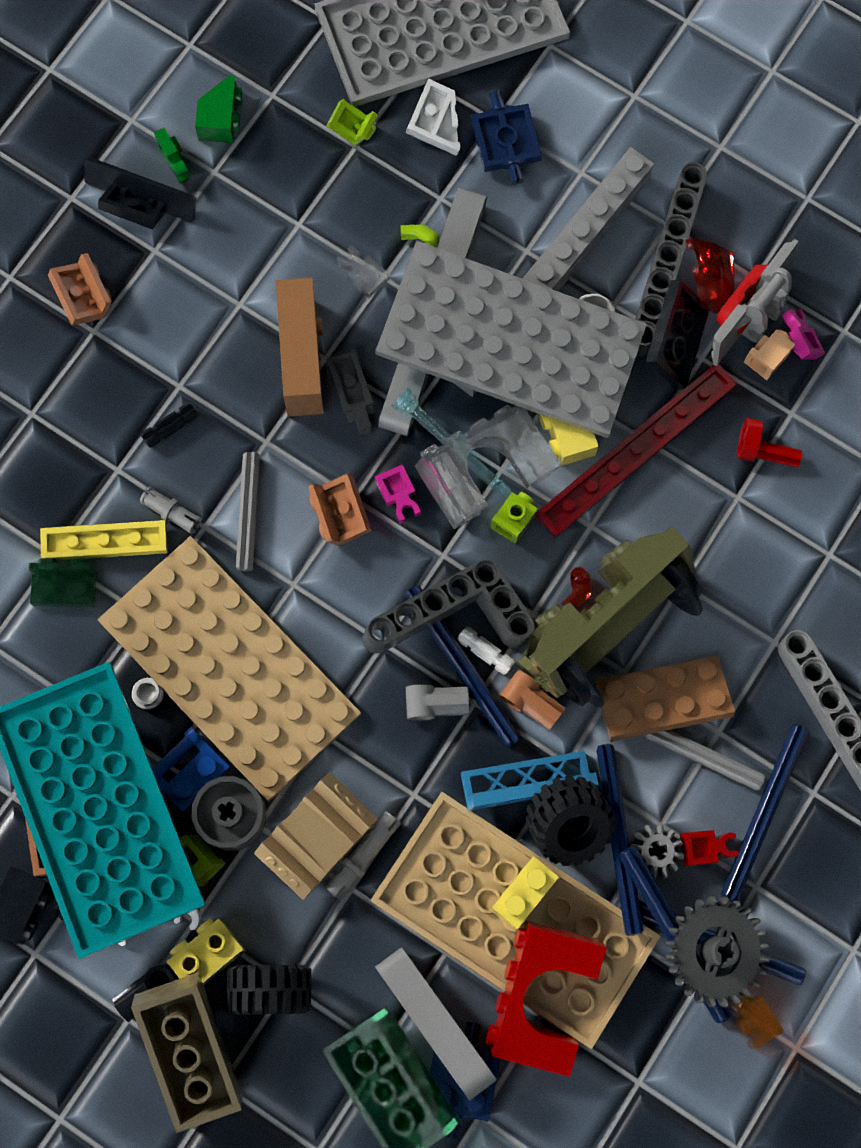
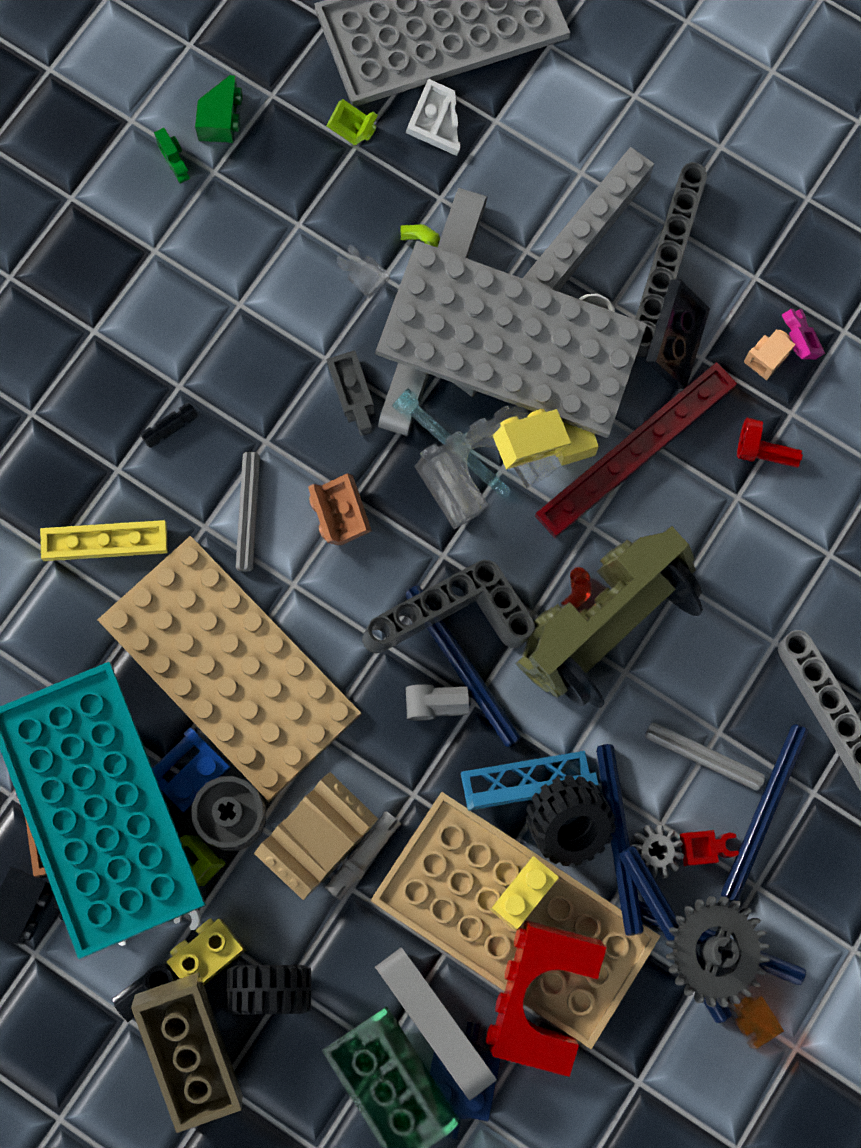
(63, 583): clear green bracket -> none
(81, 290): nougat bracket -> none
(137, 196): black bracket -> none
(147, 694): white plate -> none
(170, 510): light grey pin -> none
(299, 346): medium nougat brick -> none
(397, 490): dark pink plate -> none
(485, 650): white axle -> none
(506, 137): dark blue plate -> none
(509, 525): lime brick -> none
(524, 695): nougat piece -> none
(531, 438): none -> light yellow brick
(664, 698): medium nougat plate -> none
(712, 273): clear red slope -> none
(766, 290): light grey piece -> none

